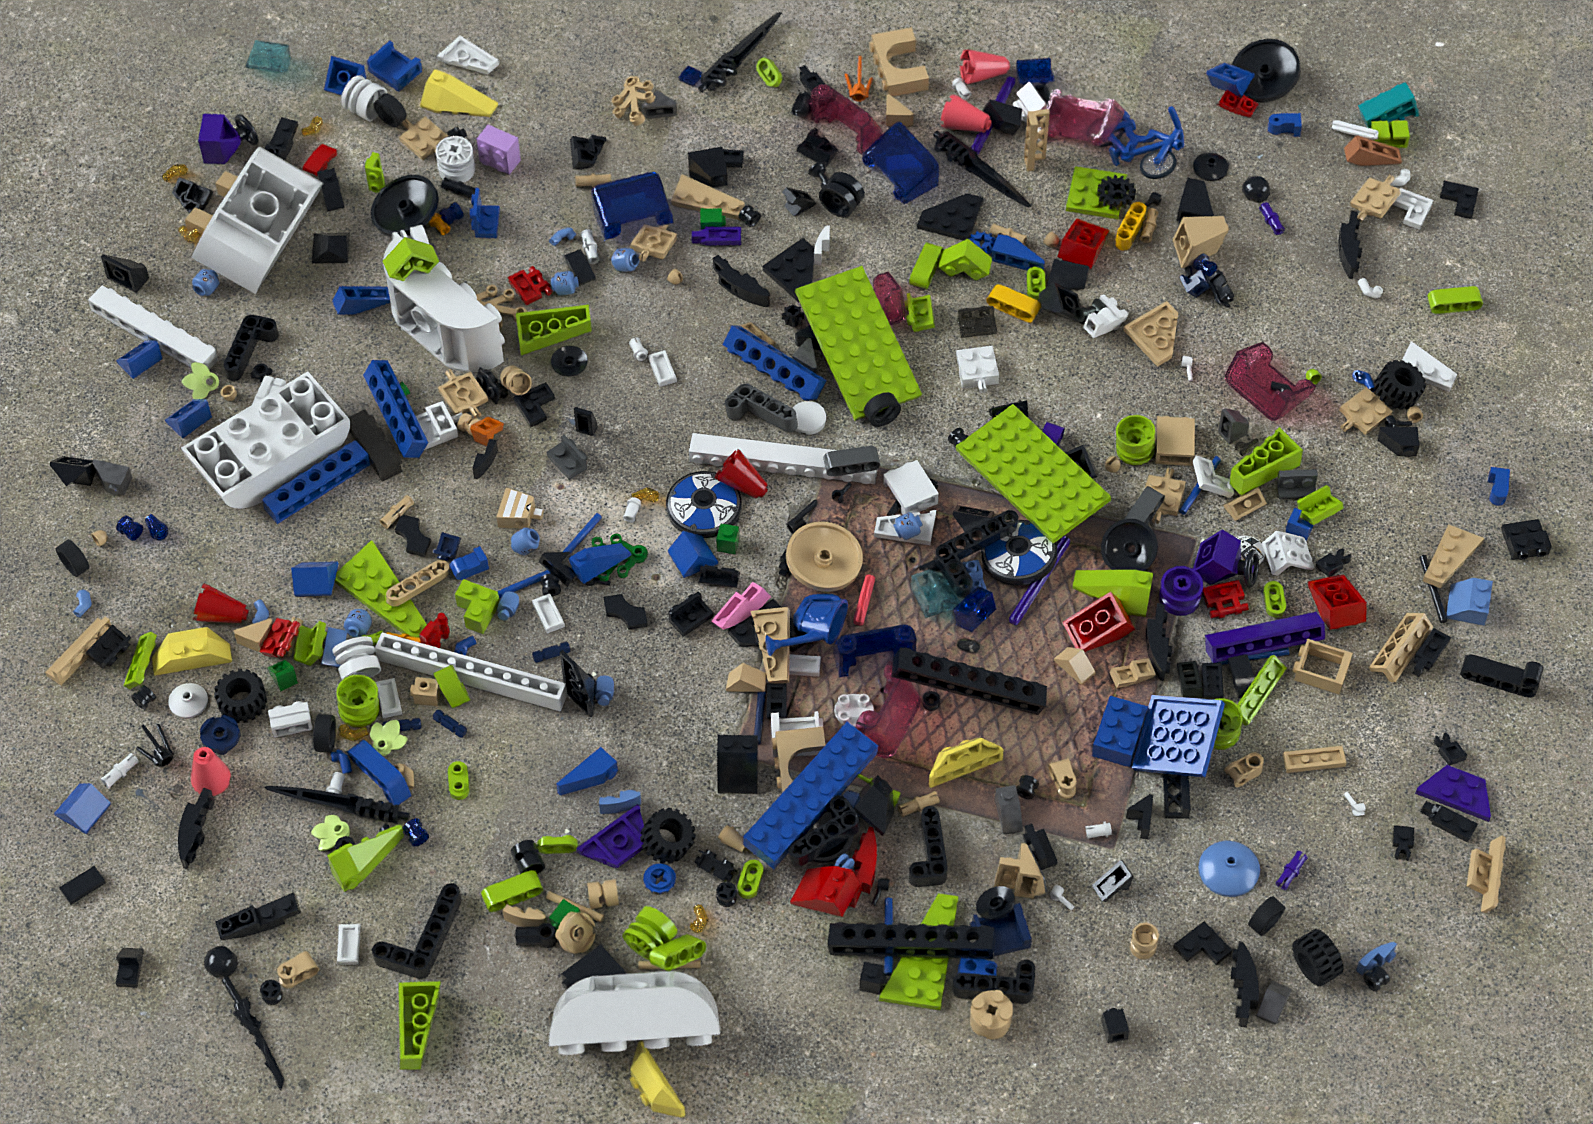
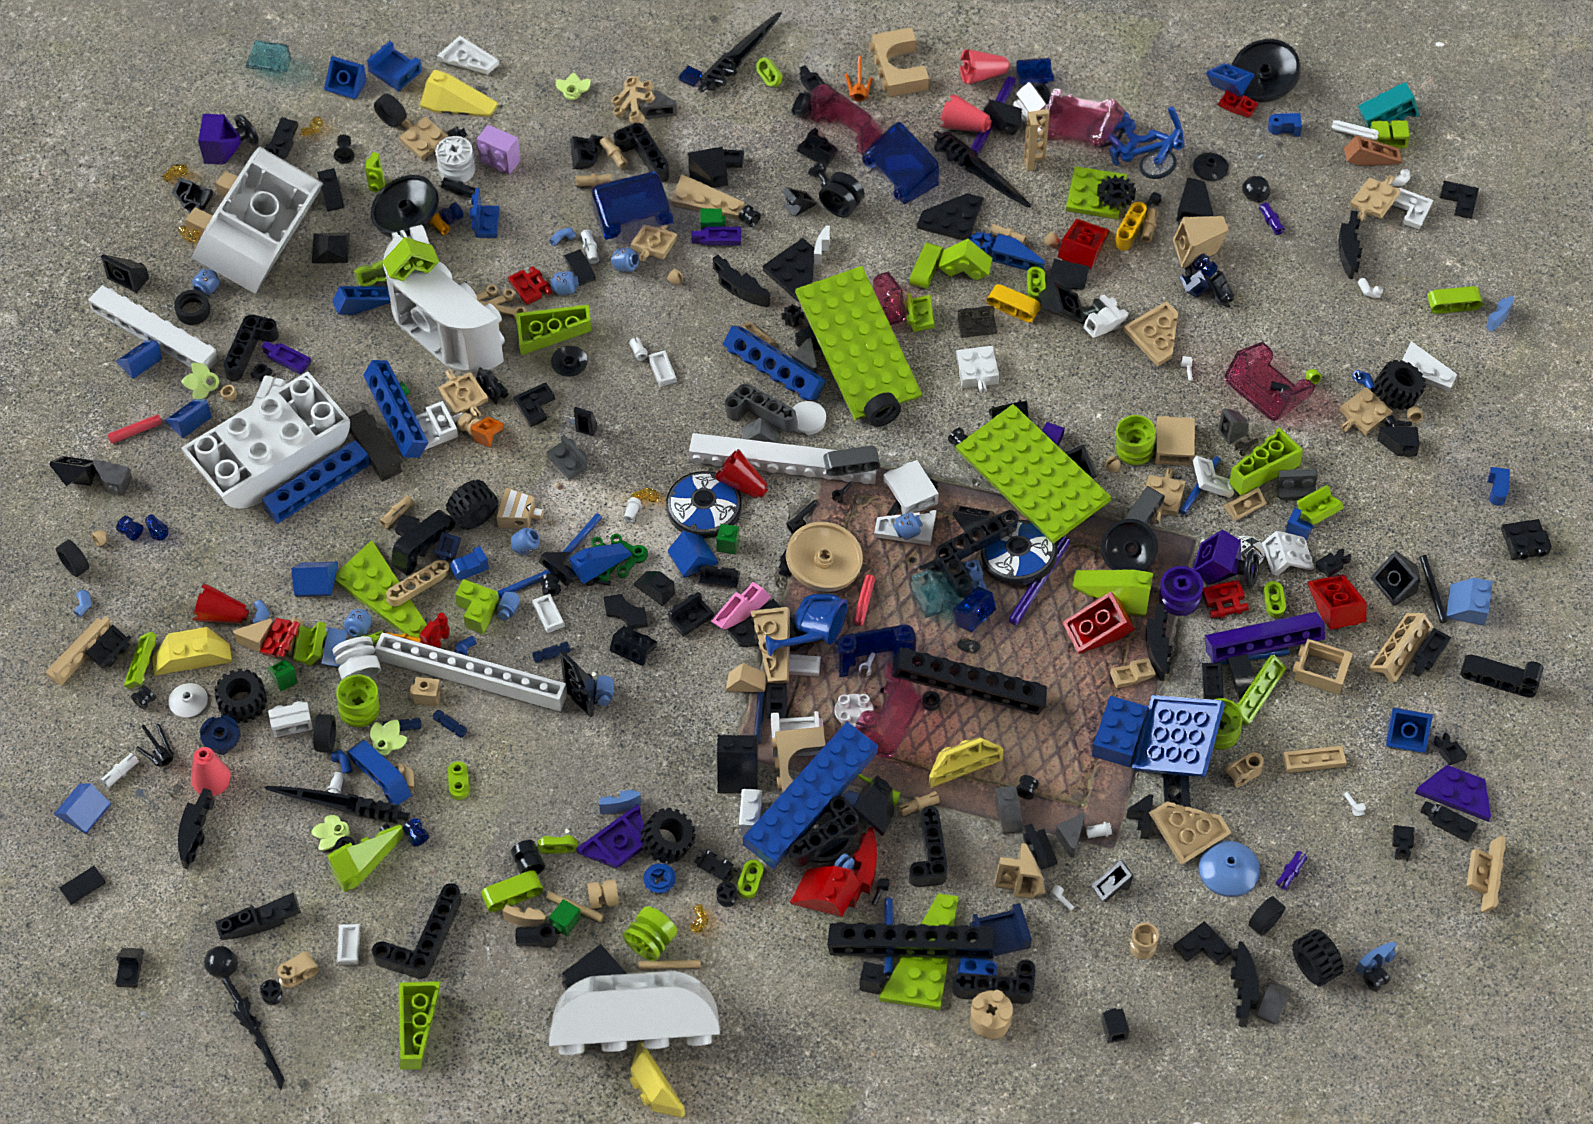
(135, 428): none -> coral axle
(192, 296): none -> black tyre
(286, 357): none -> dark purple hinge
(319, 159): red slope -> none
(344, 154): none -> black piece
(352, 735): clear yellow arm -> none
(360, 97): white wheel -> none
(368, 275): none -> lime brick
(388, 698): white tile -> none
(419, 539): none -> black beam
(451, 686): lime slope -> none
(472, 504): none -> black tyre
(484, 461): black slope -> none
(515, 380): tan wheel -> none
(567, 928): tan plate -> none
(572, 86): none -> yellowish green plate
(589, 773): blue slope -> none
(614, 152): none -> tan pin
(632, 645): none -> black bracket
(638, 138): none -> black beam
(656, 586): none -> black slope
(677, 952): lime beam -> none
(732, 838): tan cone -> none
(750, 809): none -> white brick
(761, 431): none -> flat silver slope
(867, 665): none -> white hand
(897, 112): tan slope -> none
(959, 85): white pin -> none
(995, 902): black dish -> none
(1063, 777): tan piece -> none
(1070, 832): none -> flat silver slope
(1075, 664): tan slope -> none
(1188, 829): none -> tan plate
(1195, 688): pearl dark grey slope -> none
(1397, 578): none -> black slope
(1408, 730): none -> blue slope
(1451, 554): tan wing -> none
(1498, 317): none -> medium blue slope

